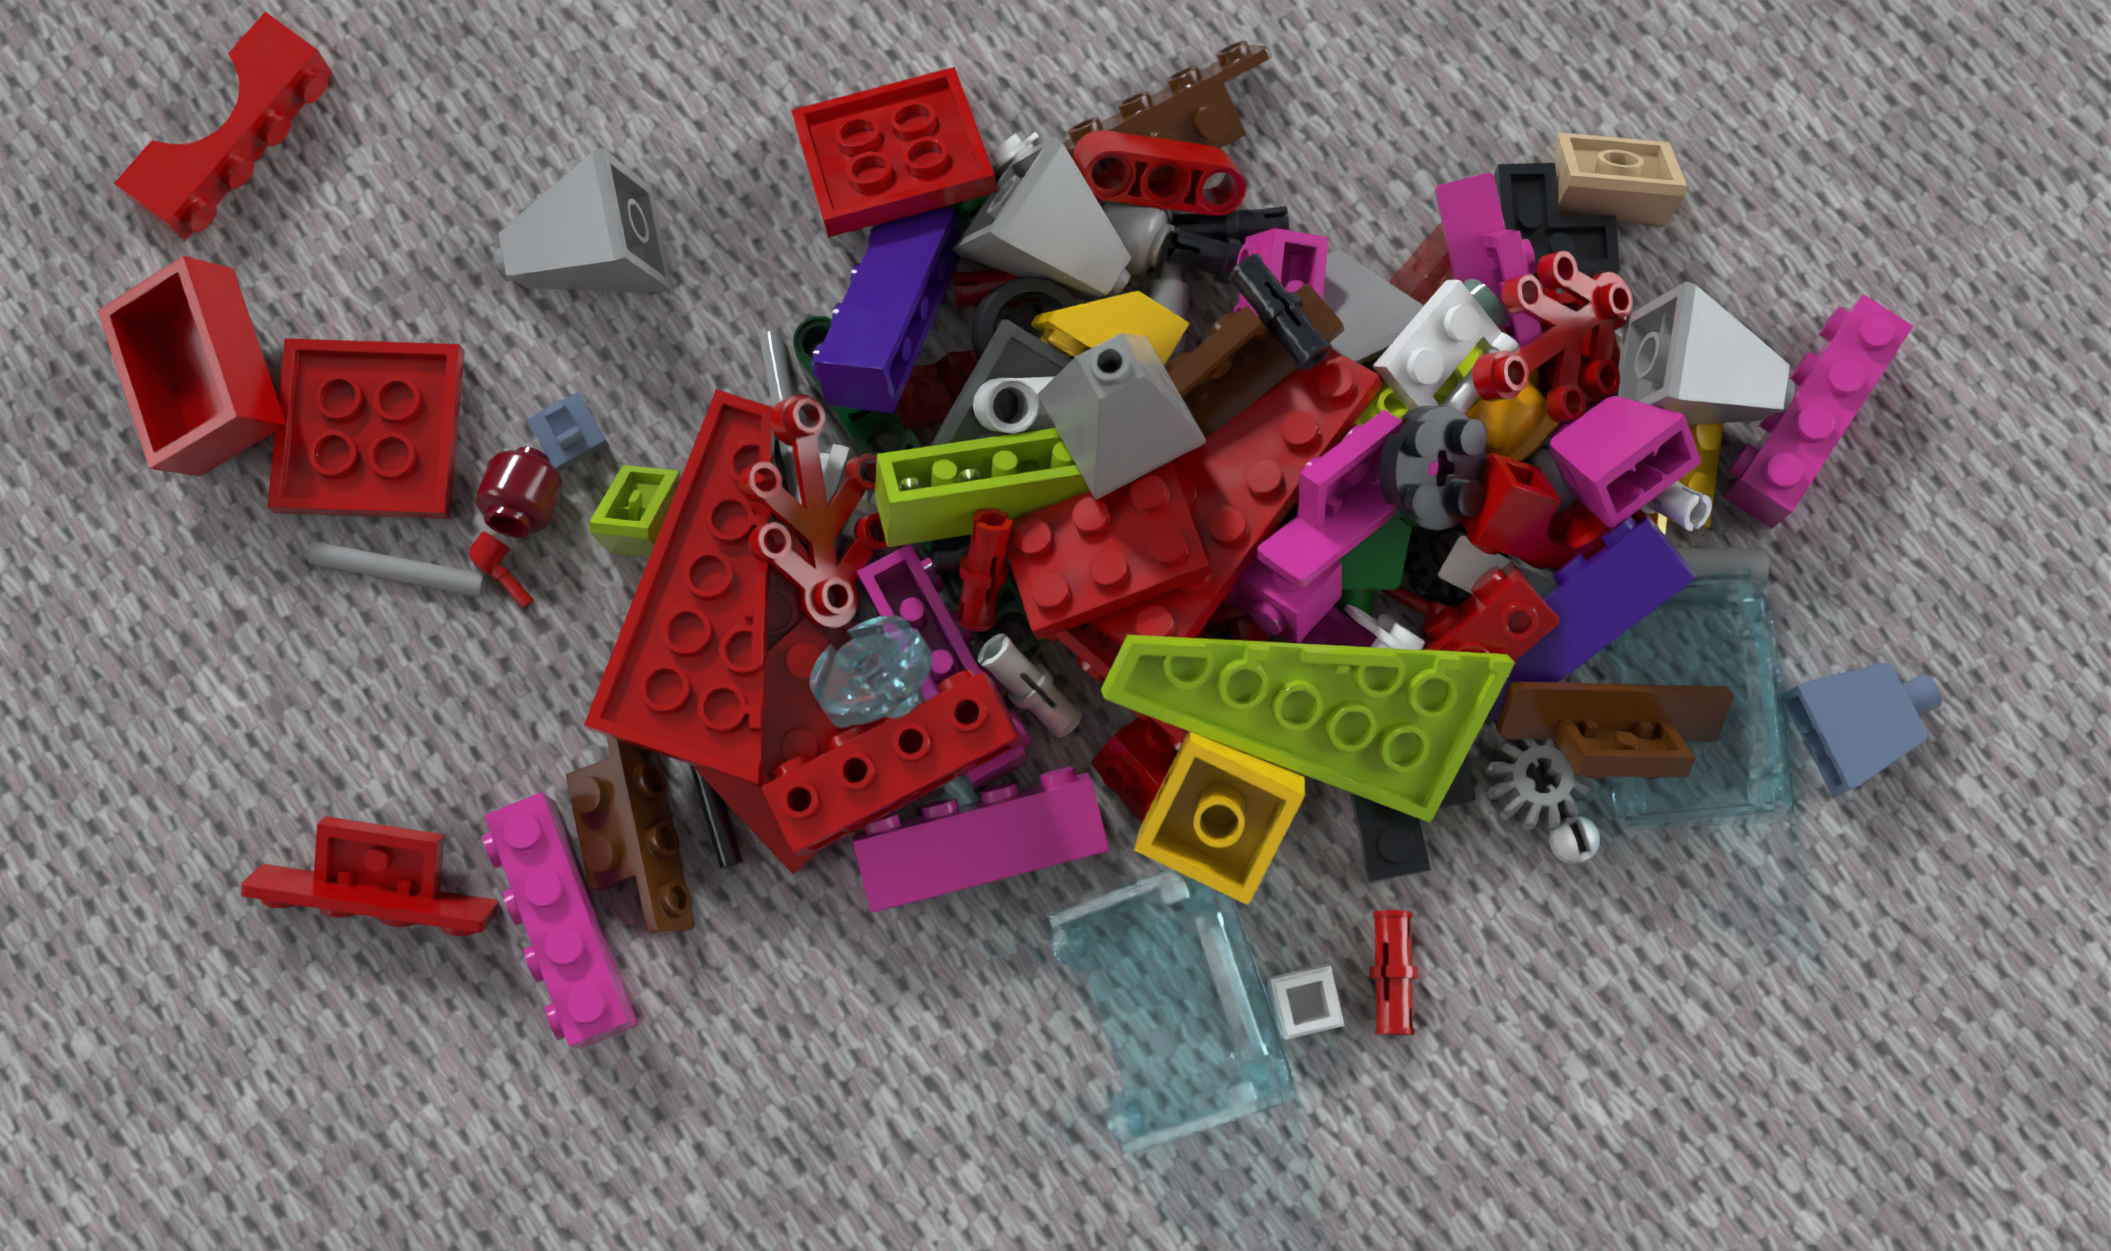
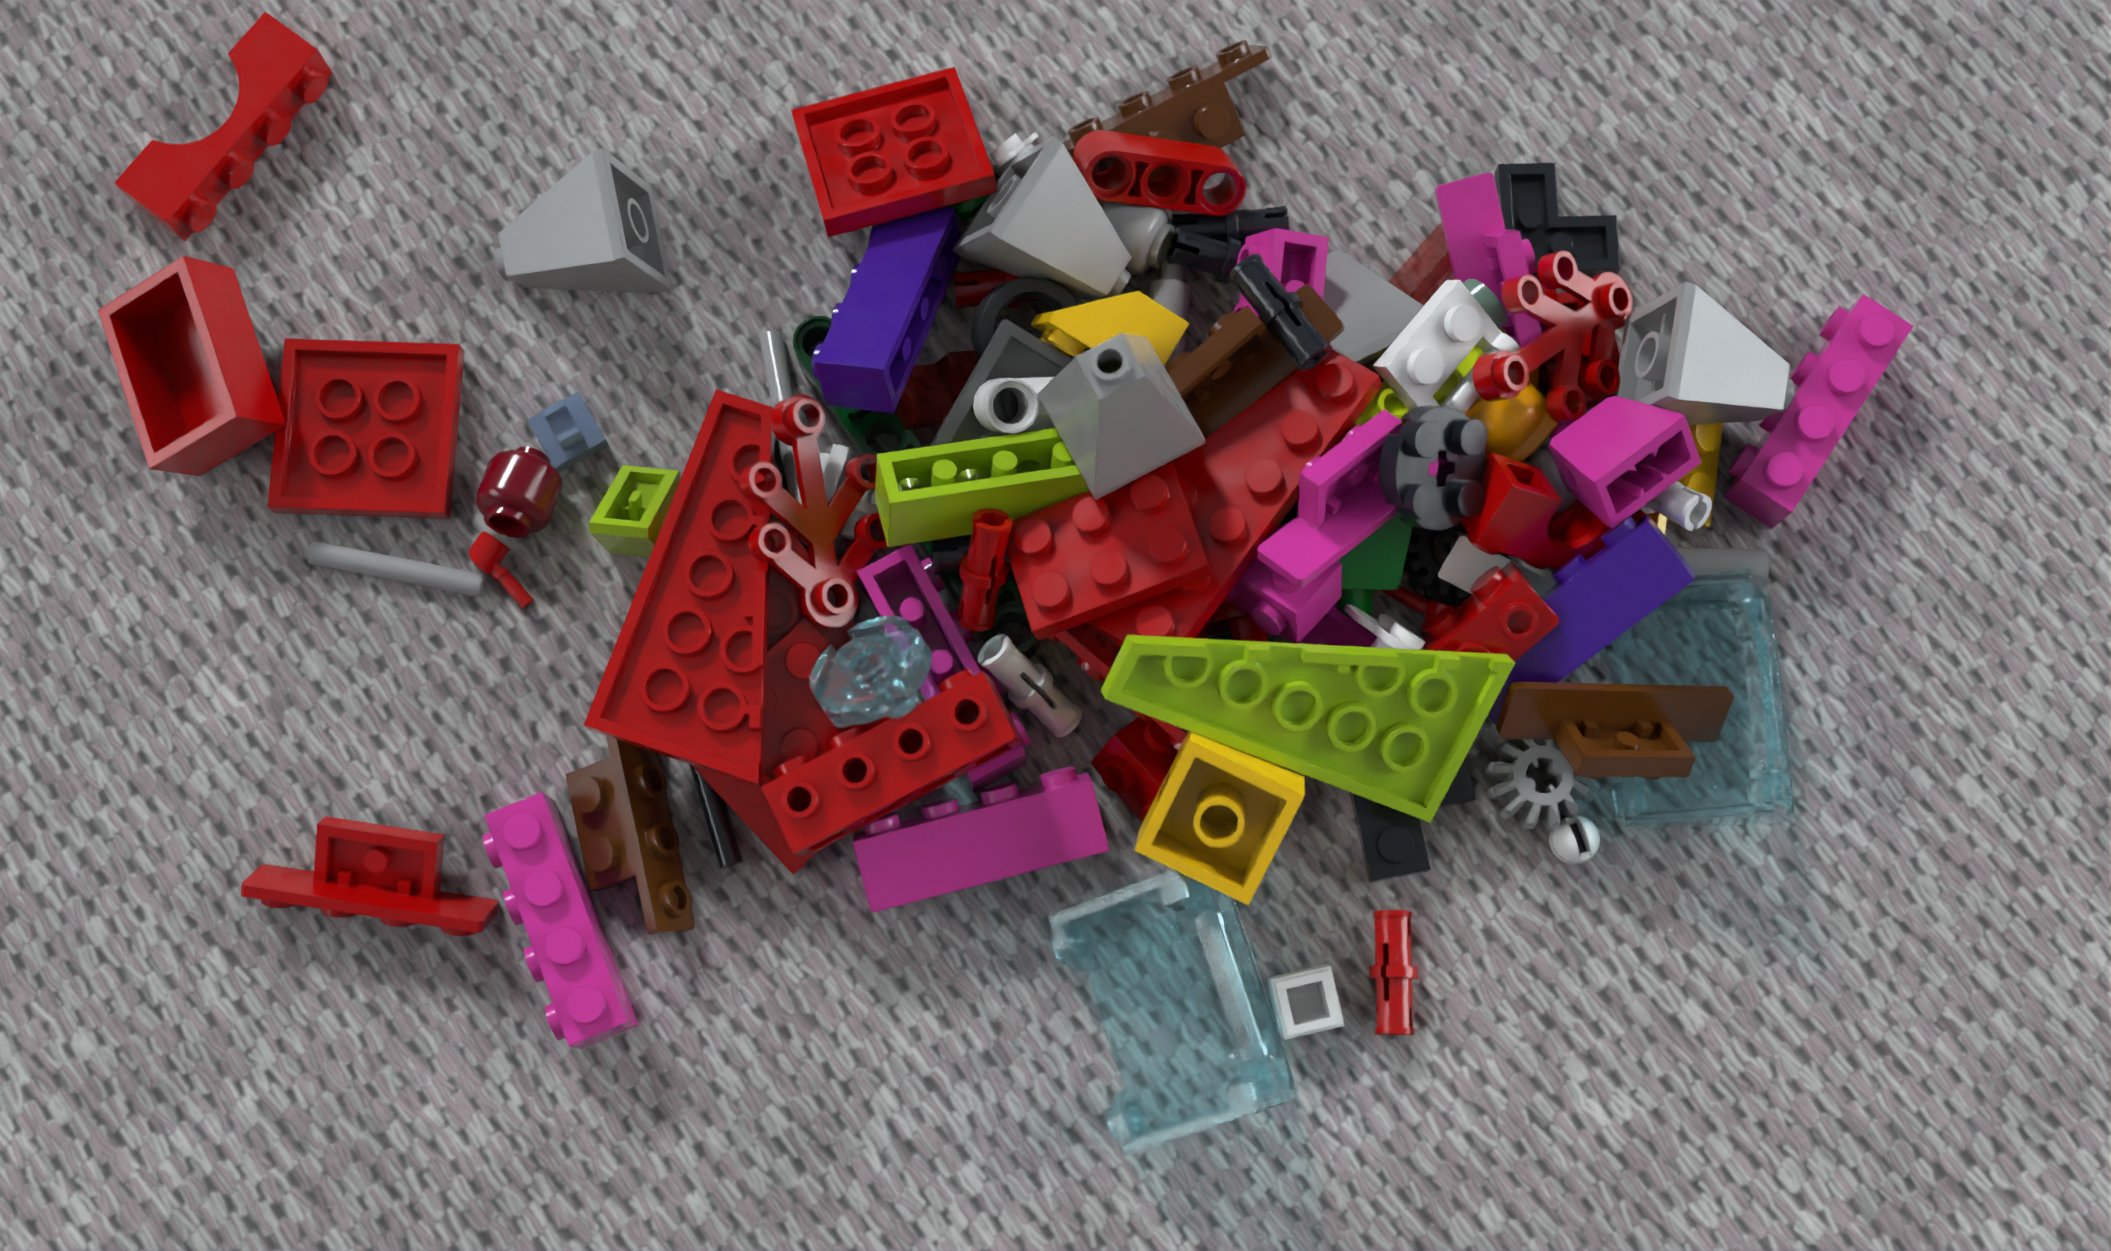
(1618, 178): tan slope -> none
(1861, 721): sand blue torso -> none

